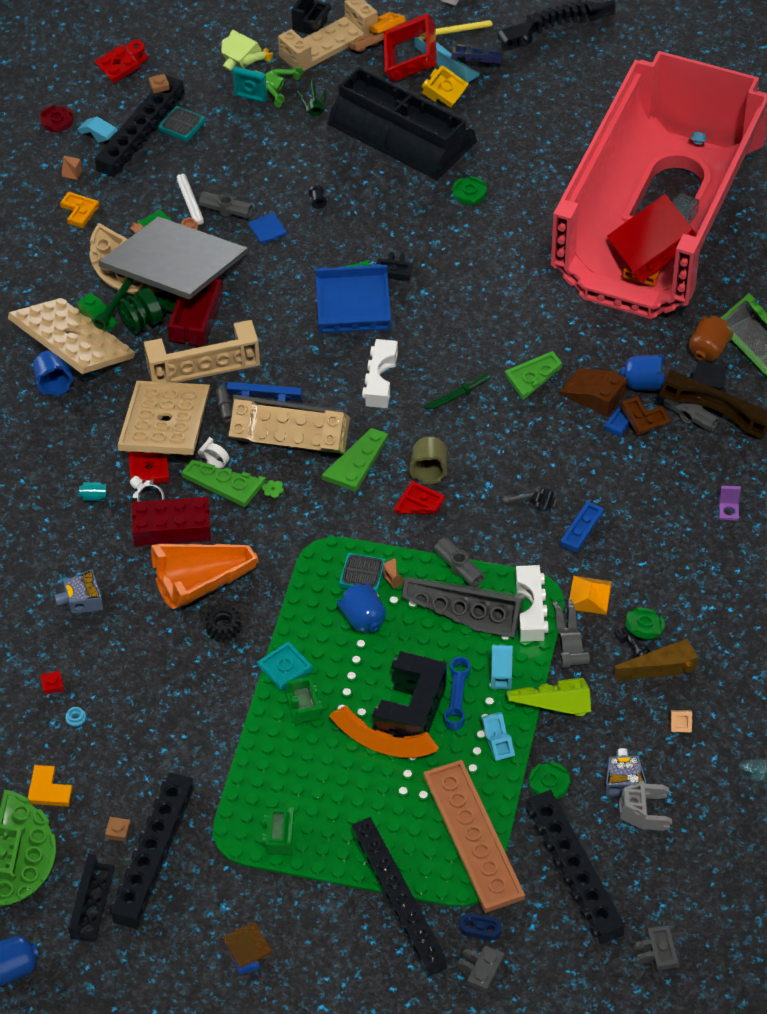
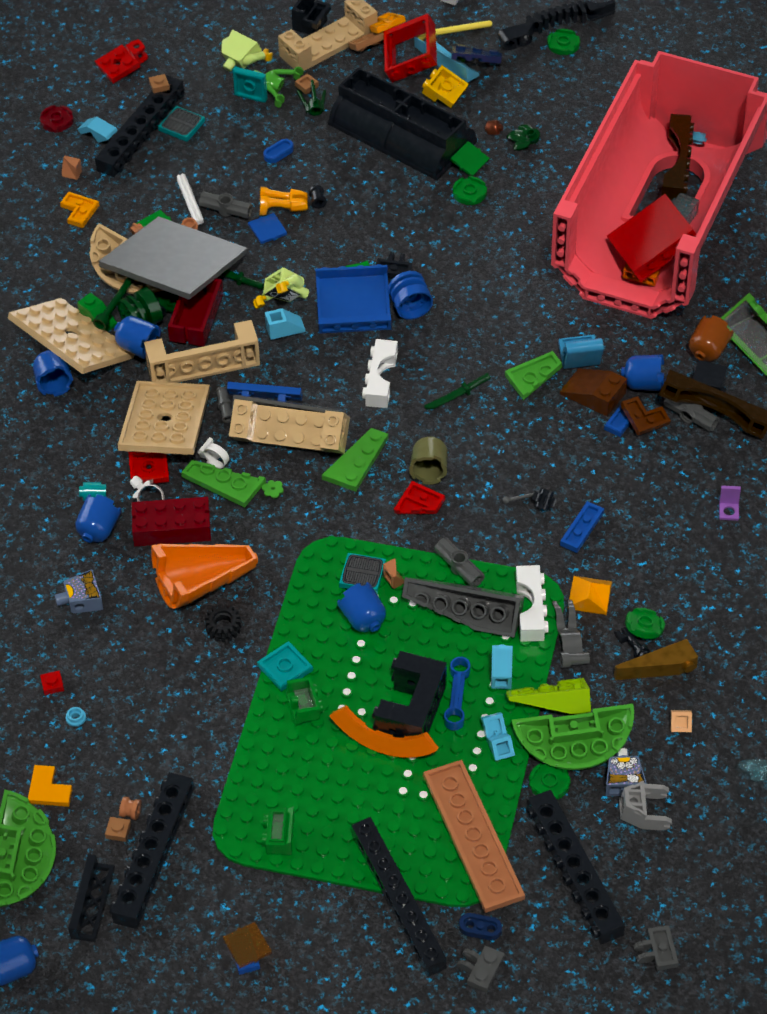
(96, 518): none -> blue cylinder
(130, 808): none -> nougat wheel
(132, 334): none -> blue cylinder
(241, 279): none -> dark green sword
(278, 151): none -> blue tile
(282, 286): none -> torso
(283, 323): none -> medium azure slope
(293, 200): none -> light orange piece
(304, 83): none -> medium nougat plate
(410, 295): none -> blue wheel
(469, 159): none -> green piece
(493, 127): none -> copper piece
(524, 136): none -> dark green plate
(563, 42): none -> green tile
(577, 739): none -> bright green brick
(580, 351): none -> dark azure piece
(680, 136): none -> dark brown arch

